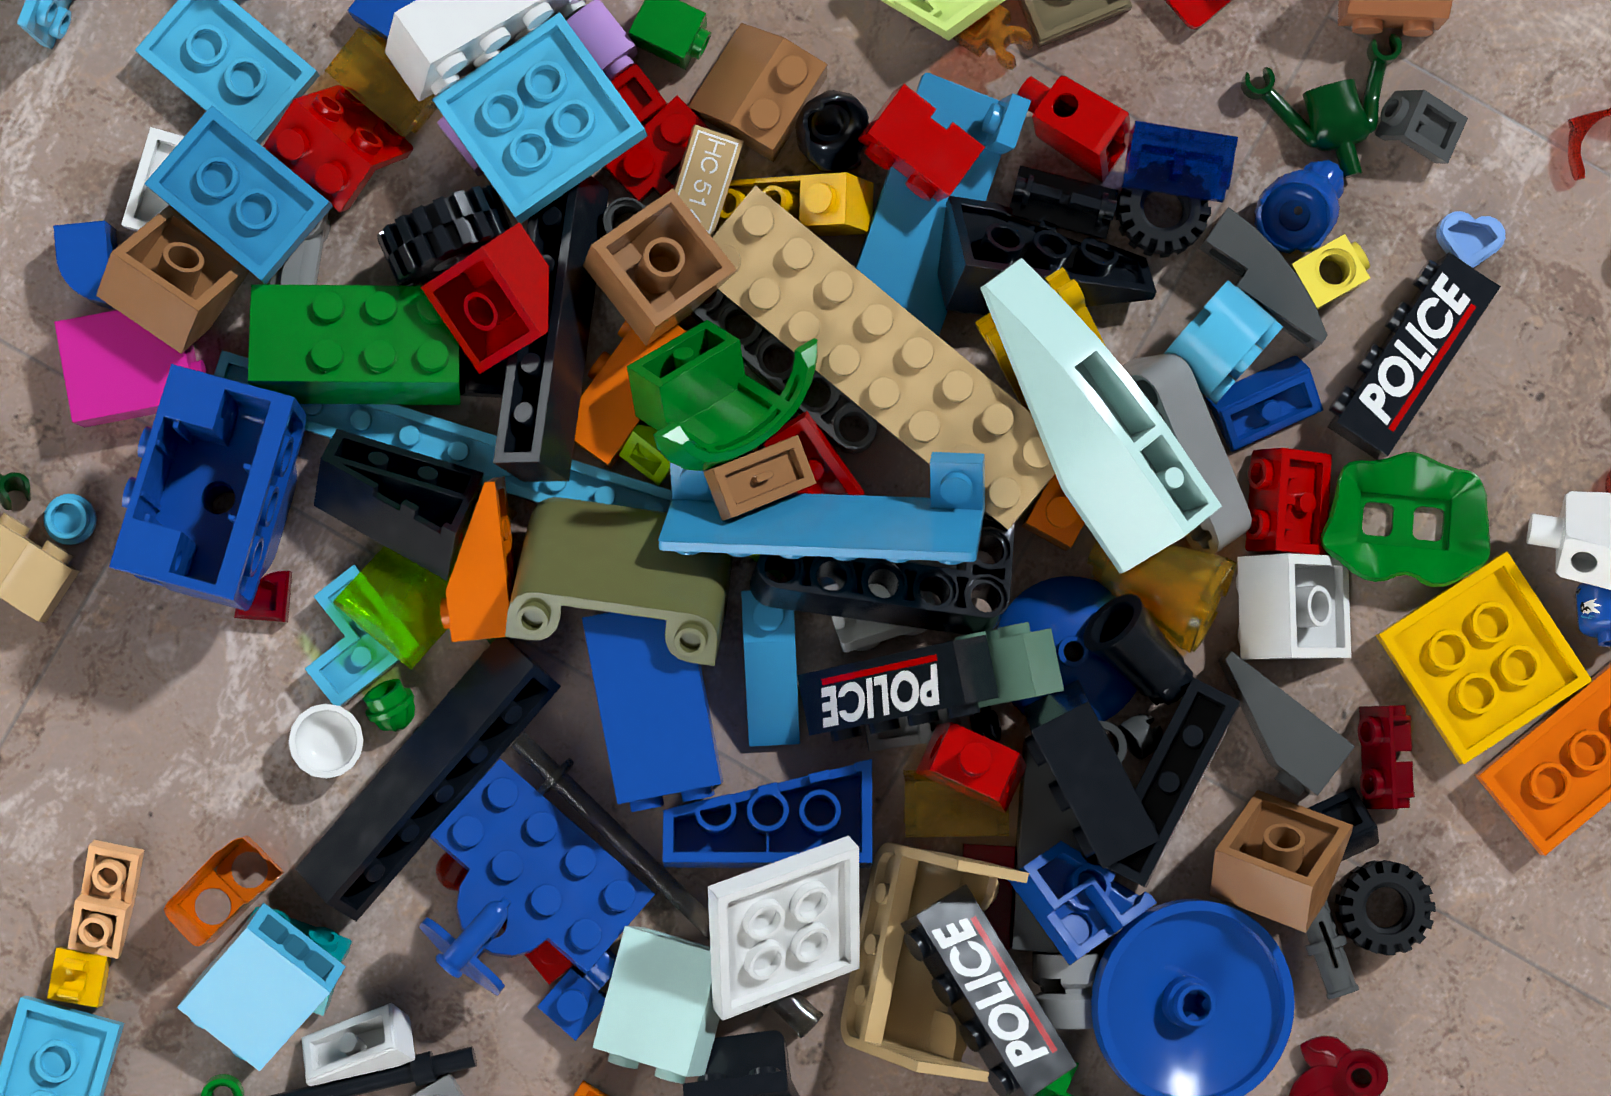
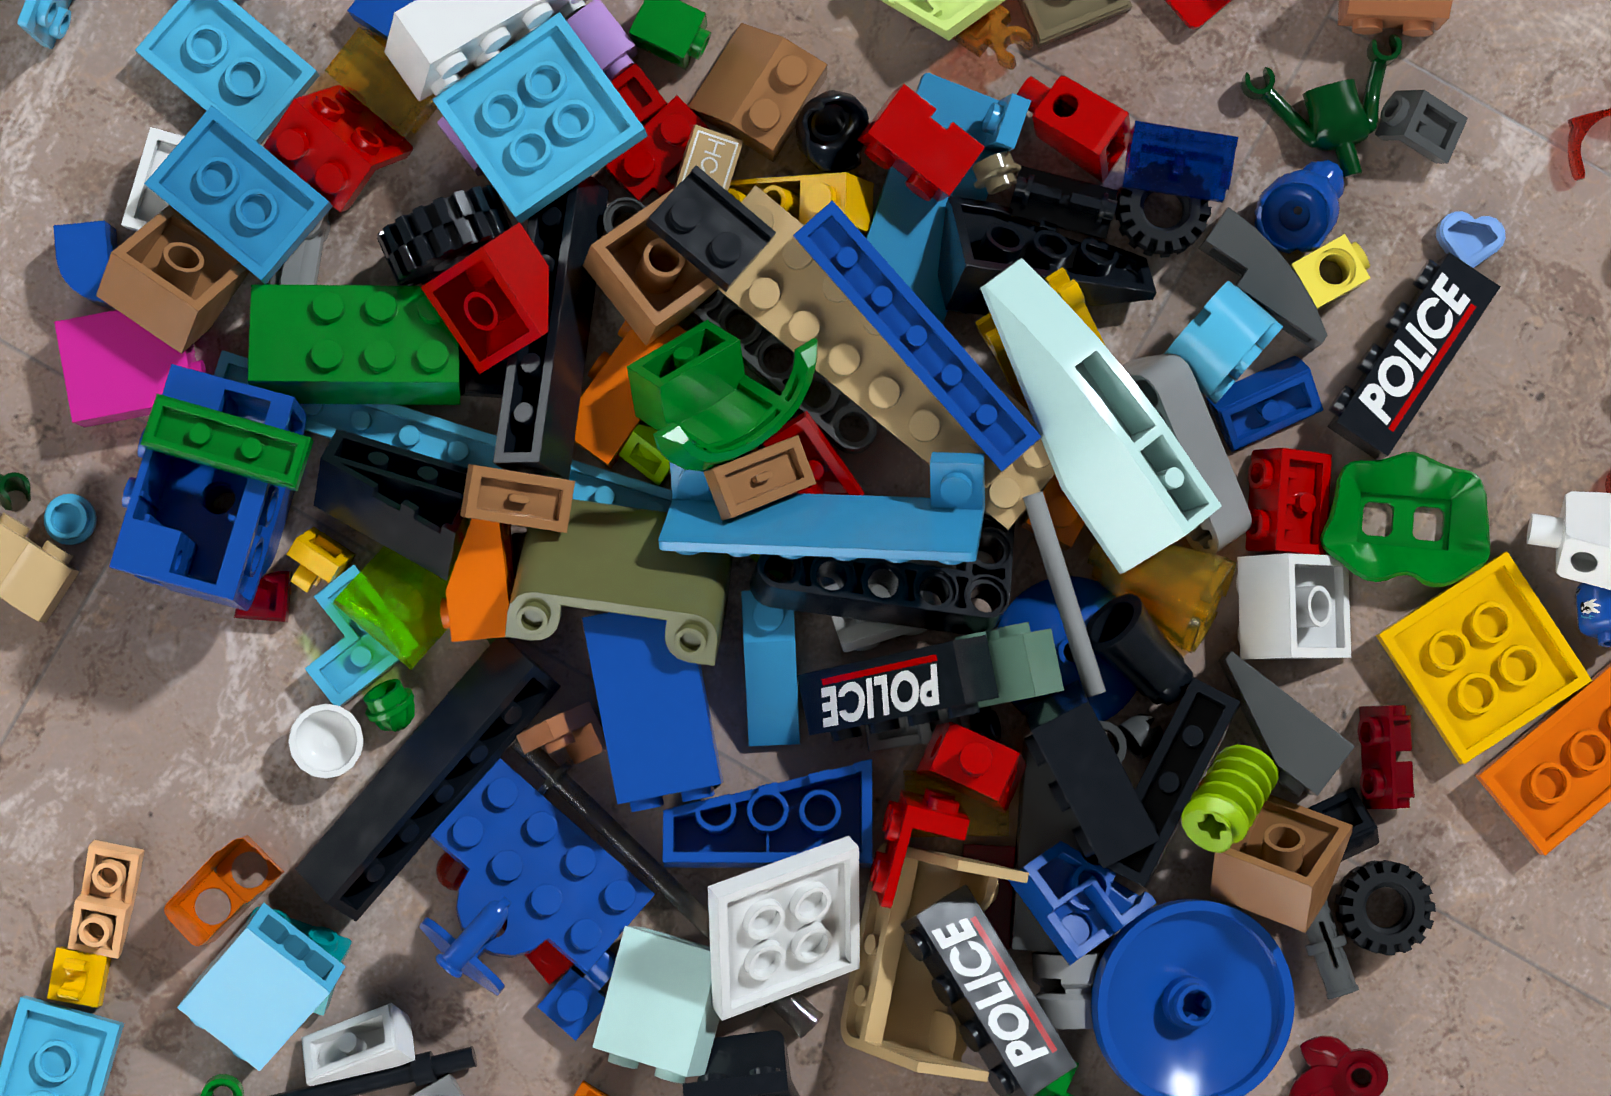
(227, 442): none -> green tile
(318, 559): none -> yellow tile
(517, 498): none -> medium nougat plate
(574, 729): none -> nougat bracket
(710, 228): none -> black plate
(917, 336): none -> blue plate
(931, 812): none -> red bracket
(996, 172): none -> dark tan plate
(1064, 594): none -> light grey bar
(1229, 797): none -> lime piece

